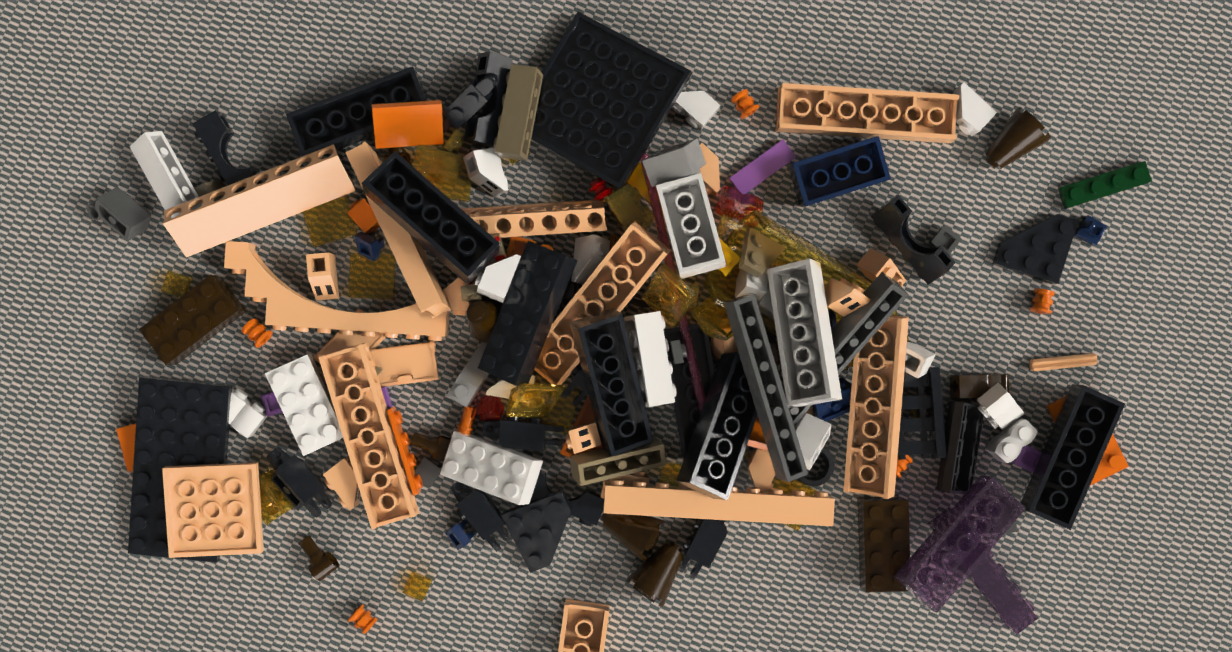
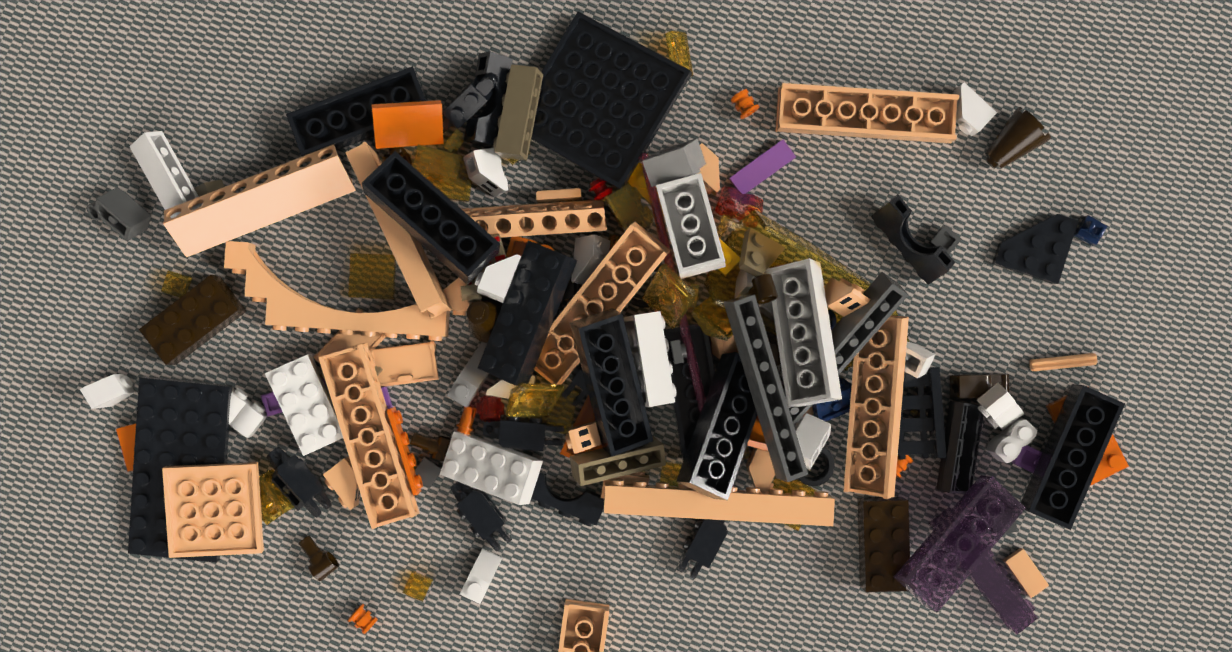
(108, 391): none -> white slope
(215, 134): black arch -> none
(256, 332): orange bush -> none
(323, 275): light nougat slope -> none
(329, 222): clear yellow tile -> none
(363, 216): orange brick -> none
(368, 245): dark blue tile -> none
(458, 536): dark blue tile -> none
(481, 576): none -> white slope
(538, 527): black plate -> none
(558, 195): none -> light nougat tile
(634, 531): dark brown cone -> none
(657, 574): dark brown cone -> none
(678, 49): none -> clear yellow plate
(697, 107): white slope -> none
(763, 289): none -> dark brown pin
(839, 171): dark blue brick -> none
(875, 262): light nougat slope -> none
(1026, 572): none -> light nougat tile
(1042, 301): orange bush -> none
(1104, 185): dark green plate -> none

